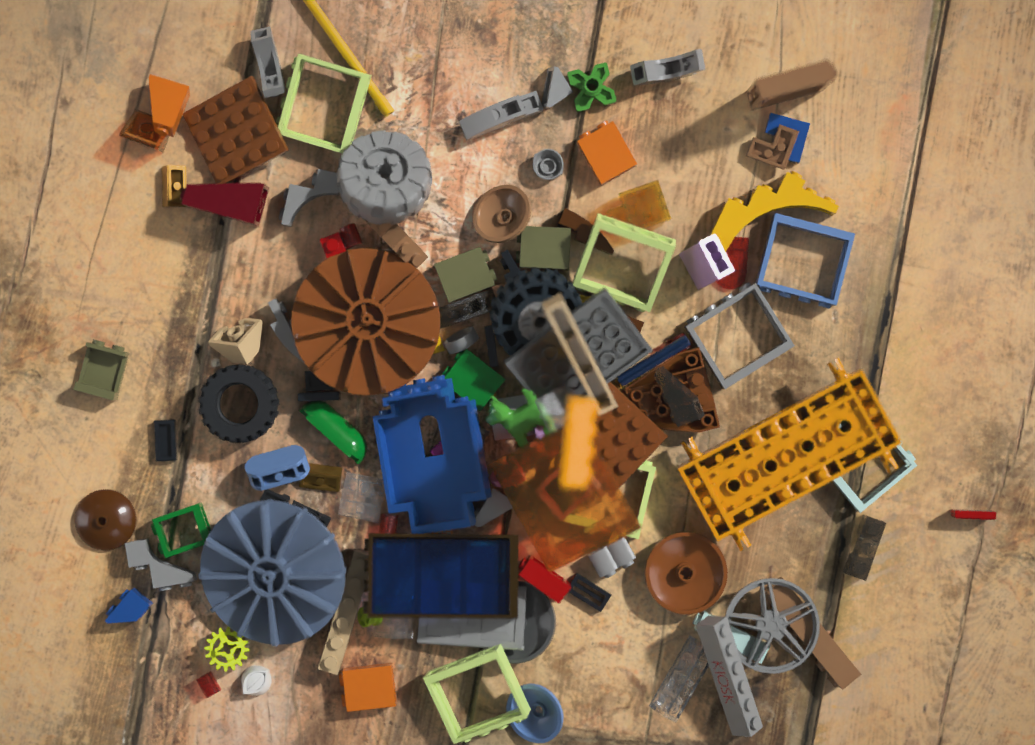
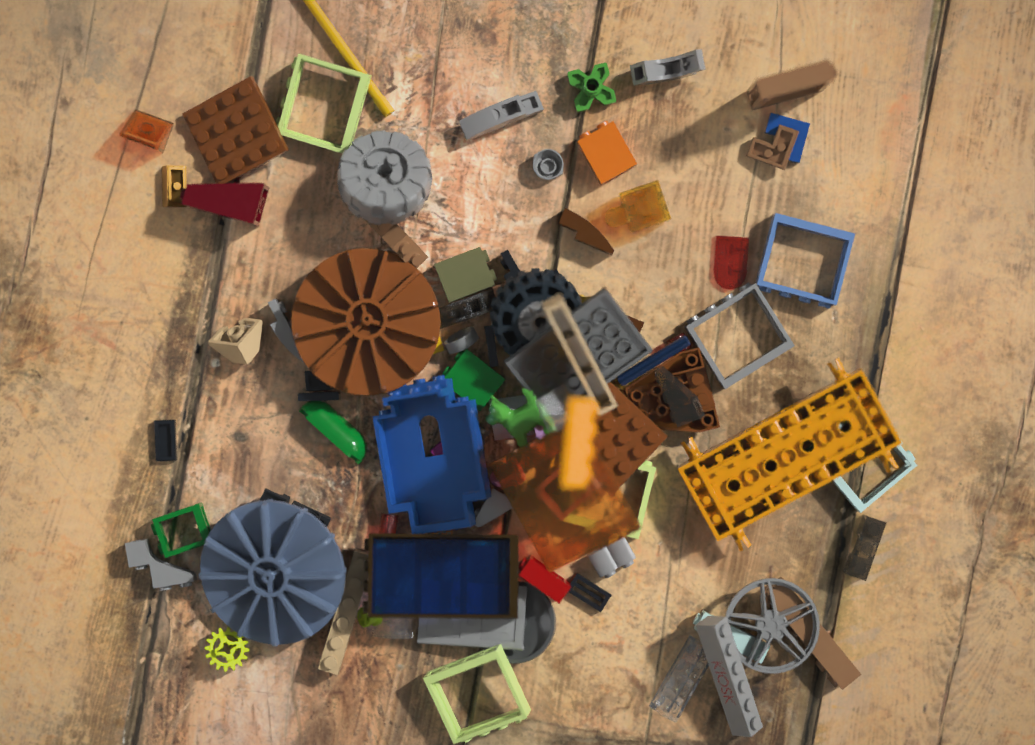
(102, 370): olive panel -> none
(119, 518): reddish brown dish -> none
(130, 609): blue slope -> none
(167, 104): orange slope -> none
(208, 684): clear red piece -> none
(212, 413): black tyre -> none
(256, 680): white hat -> none
(268, 62): light grey arch -> none
(277, 467): medium blue brick -> none
(297, 196): light grey arch -> none
(322, 478): pearl gold slope -> none
(333, 245): red brick -> none
(350, 236): clear red piece -> none
(362, 497): clear slope -> none
(368, 687): orange brick -> none
(496, 207): medium nougat dish -> none
(539, 725): medium blue dish -> none
(544, 248): olive brick -> none
(555, 88): light grey slope -> none
(633, 233): yellowish green window -> none
(686, 573): dark orange dish -> none
(706, 262): lavender brick -> none
(762, 201): yellow arch -> none
(973, 514): red tile -> none

